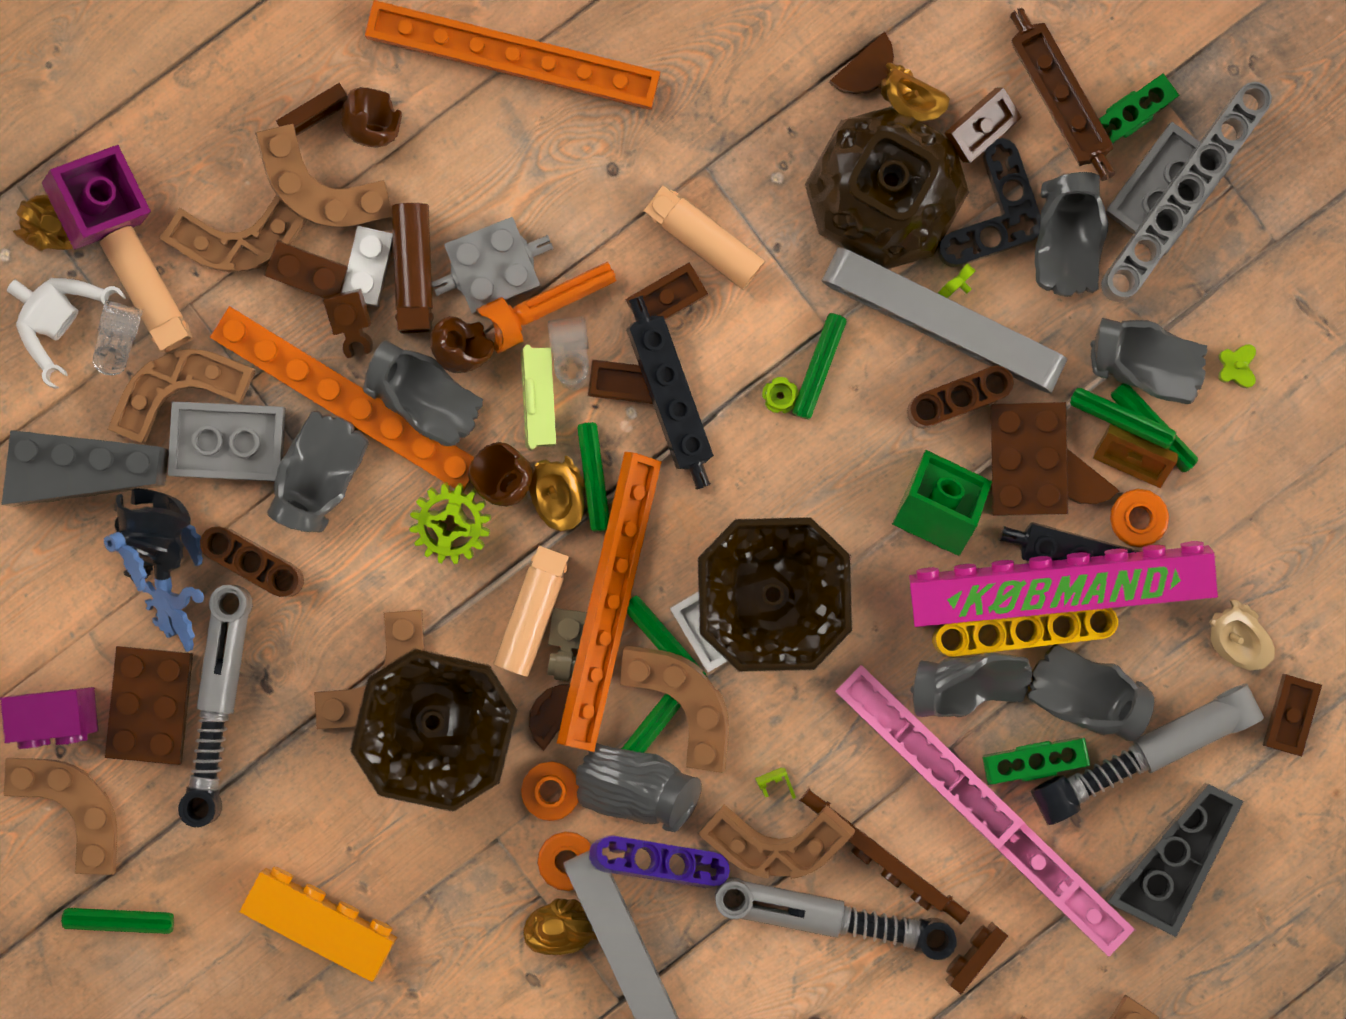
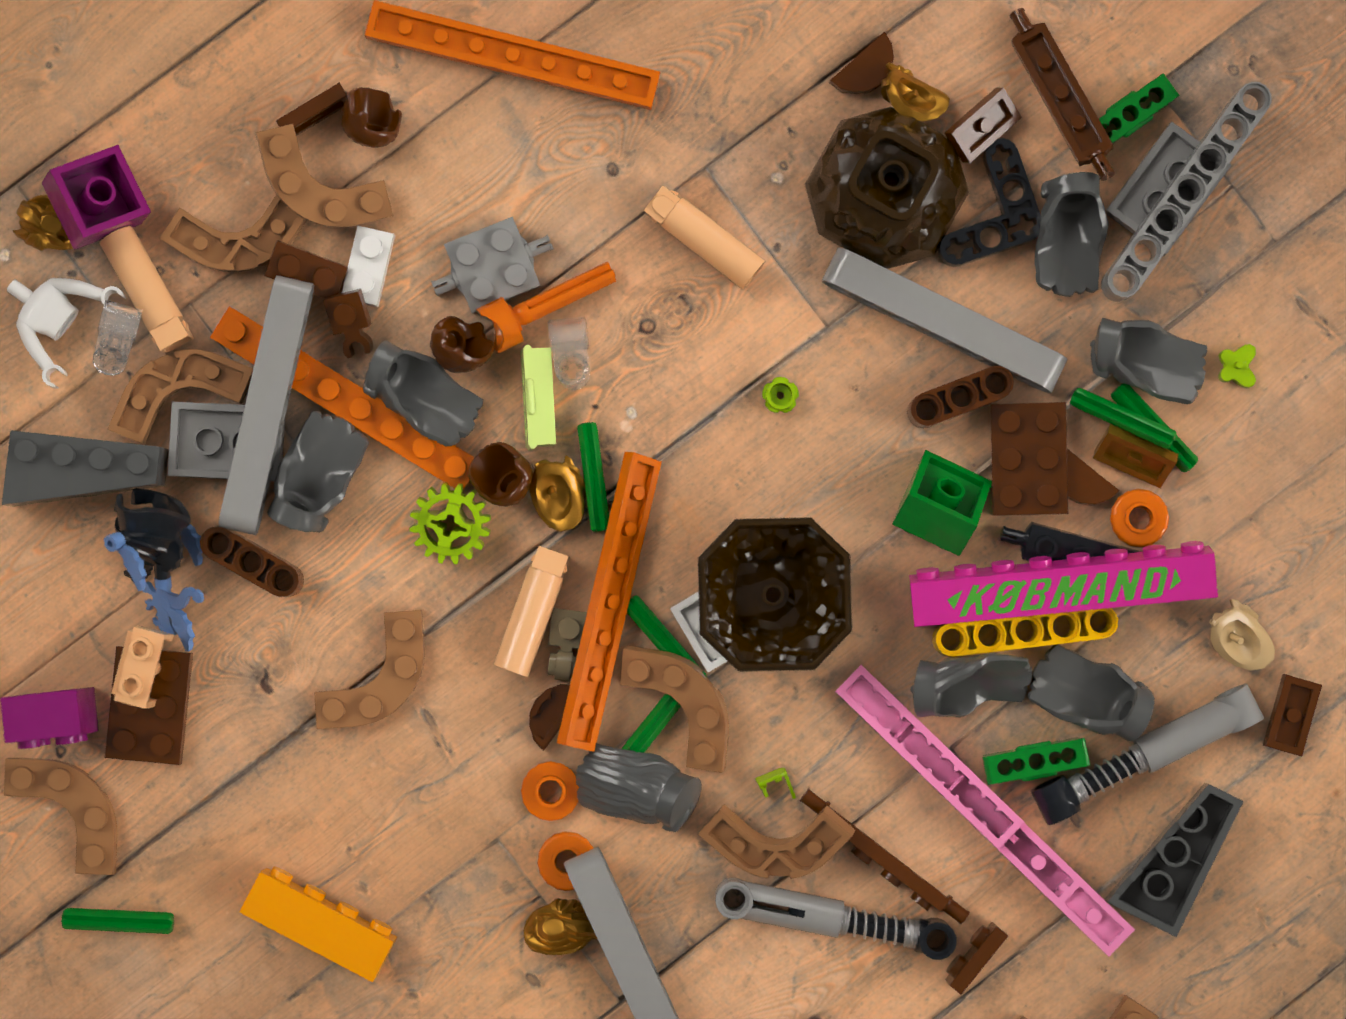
(139, 666): none -> light nougat window
(216, 700): piece -> none
(266, 405): none -> light grey beam
(412, 267): reddish brown piece -> none
(441, 762): dark brown rock -> none
(618, 382): reddish brown tile -> none
(659, 866): dark purple beam -> none
(669, 392): black plate -> none
(672, 292): reddish brown plate -> none
(819, 366): green axle -> none
(958, 282): lime piece -> none

